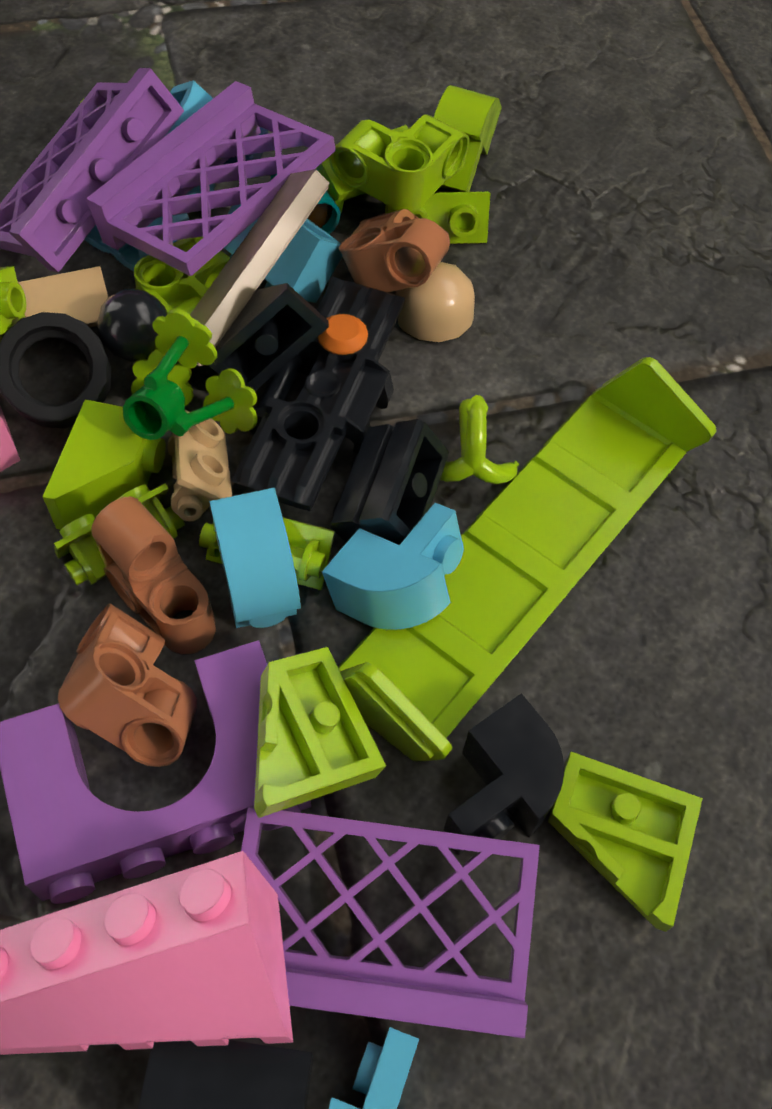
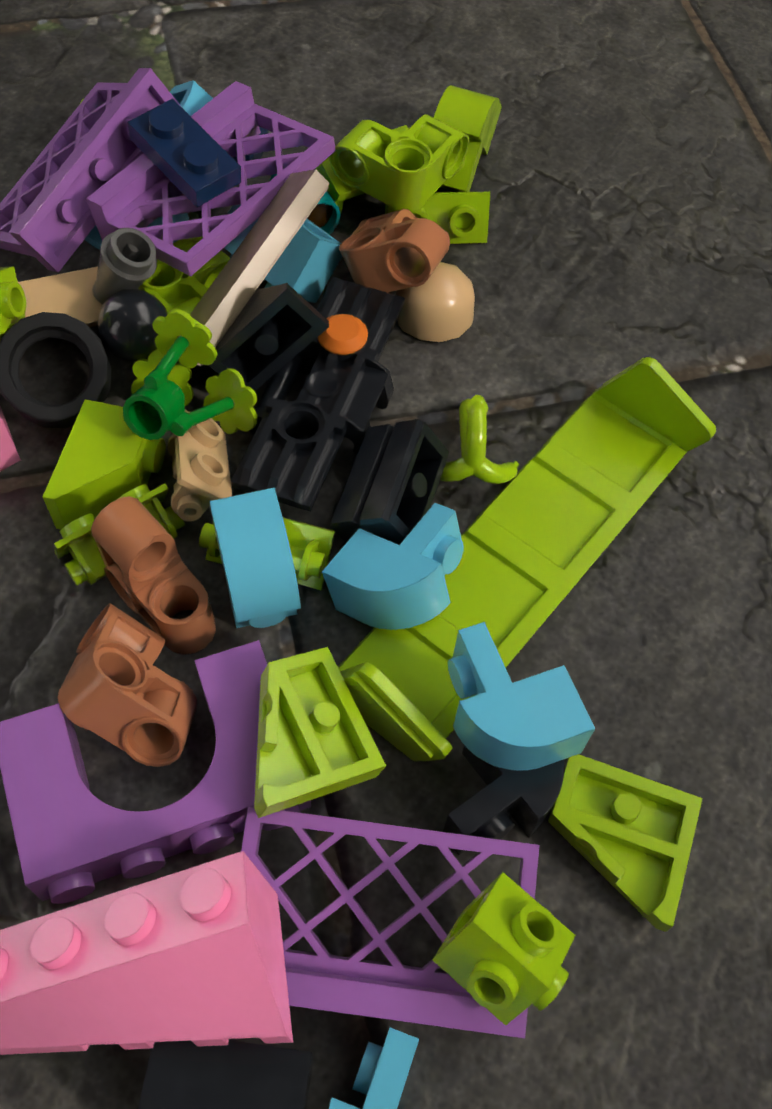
(124, 262): none -> dark grey cone
(184, 152): none -> dark blue plate
(507, 951): none -> lime brick
(516, 722): none -> medium azure brick

